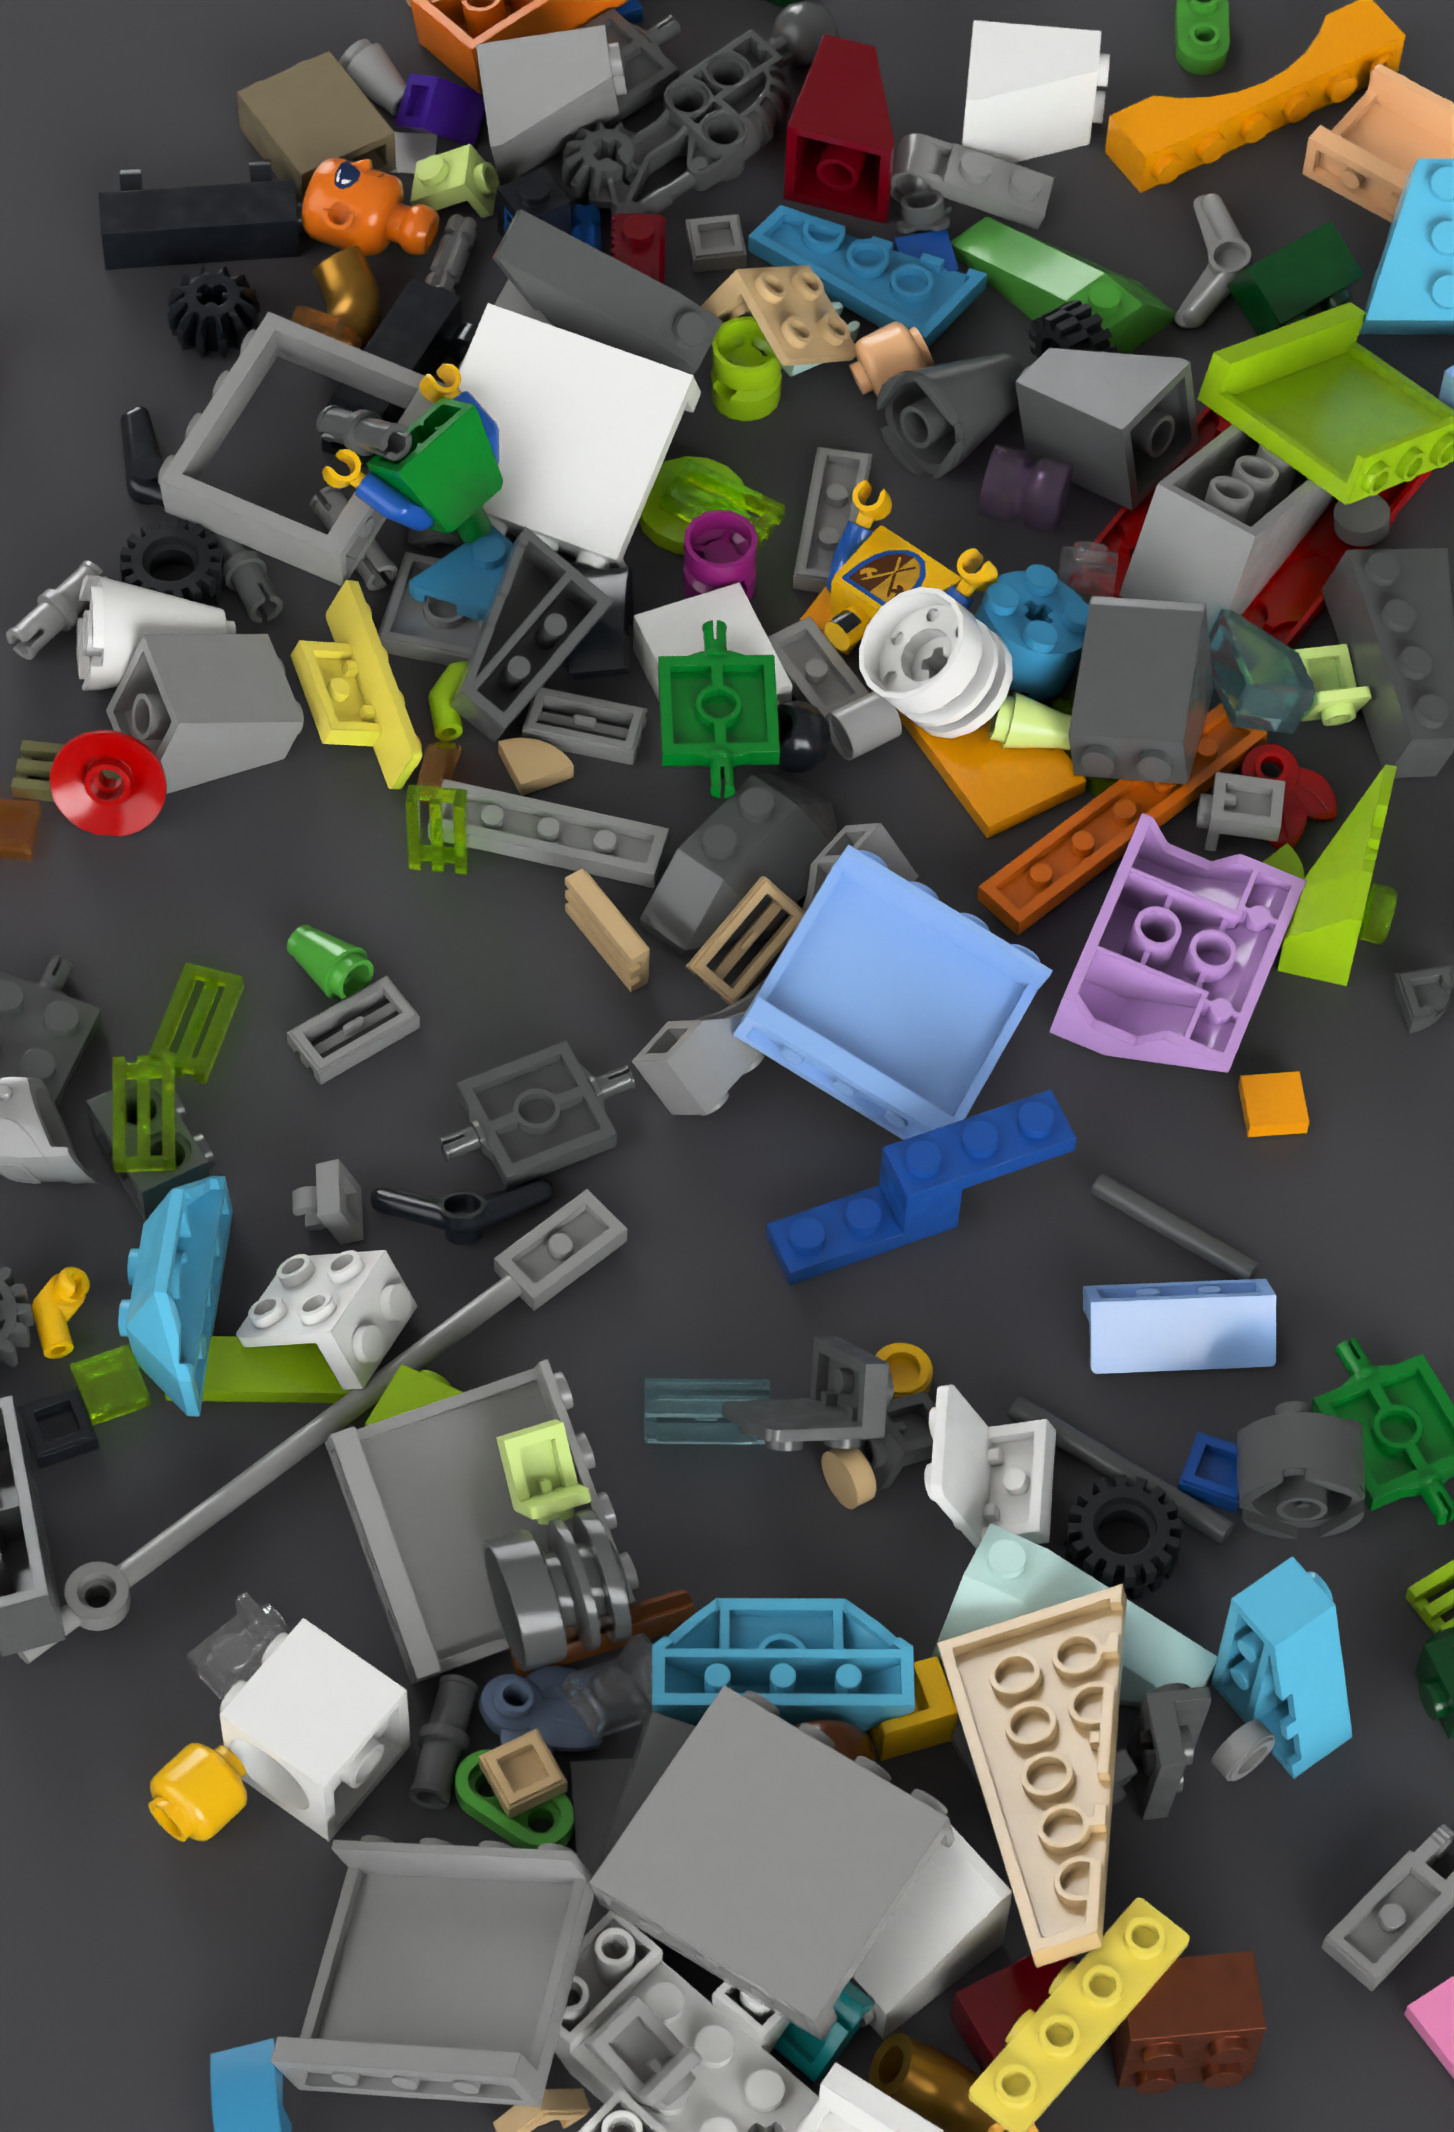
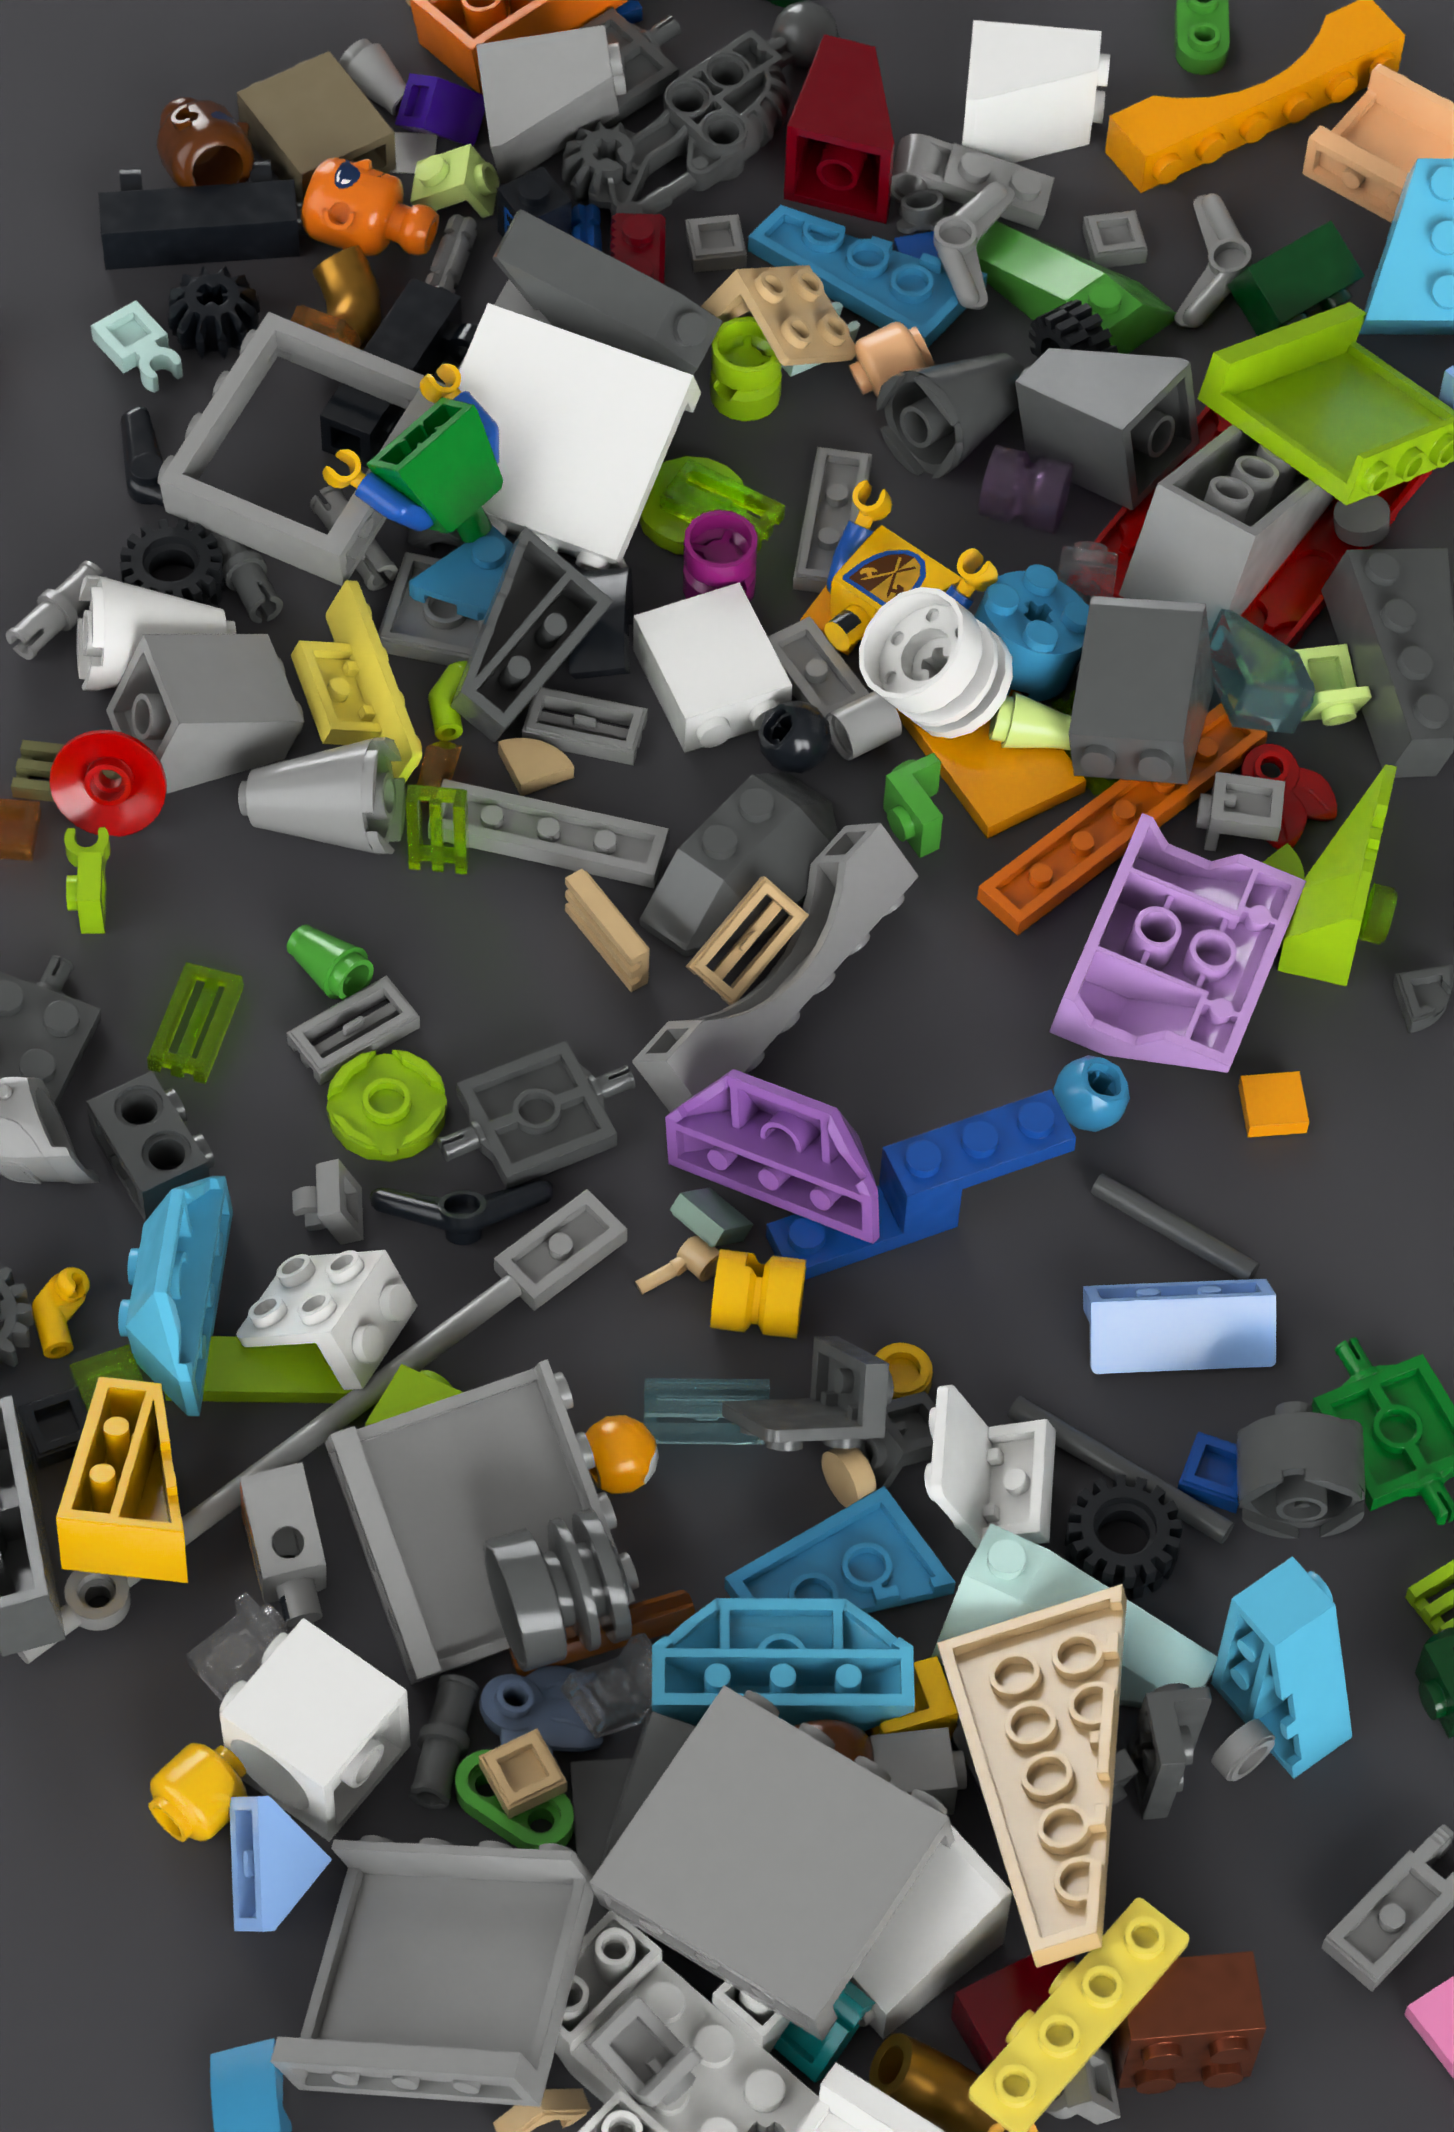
(88, 888): none -> lime plate
(122, 1489): none -> yellow wedge
(136, 339): none -> light aqua plate
(143, 1071): clear neon green tile -> none
(203, 144): none -> reddish brown piece
(270, 1863): none -> light blue slope
(284, 1526): none -> light grey torso
(331, 796): none -> light grey cone
(364, 432): dark grey pin -> none
(386, 1105): none -> lime tile
(541, 1472): yellowish green bracket -> none
(622, 1453): none -> light orange piece
(692, 1256): none -> tan hand
(711, 1217): none -> sand green tile
(718, 709): green plate -> none
(758, 1294): none -> yellow wheel
(777, 1151): none -> medium lavender wedge
(857, 1555): none -> dark azure wing
(891, 998): light blue panel -> none
(909, 805): none -> bright green bracket
(922, 1762): none -> light grey brick
(957, 238): none -> light grey piece
(1090, 2093): none -> light grey tile
(1092, 1093): none -> dark azure piece
(1114, 239): none -> light grey tile

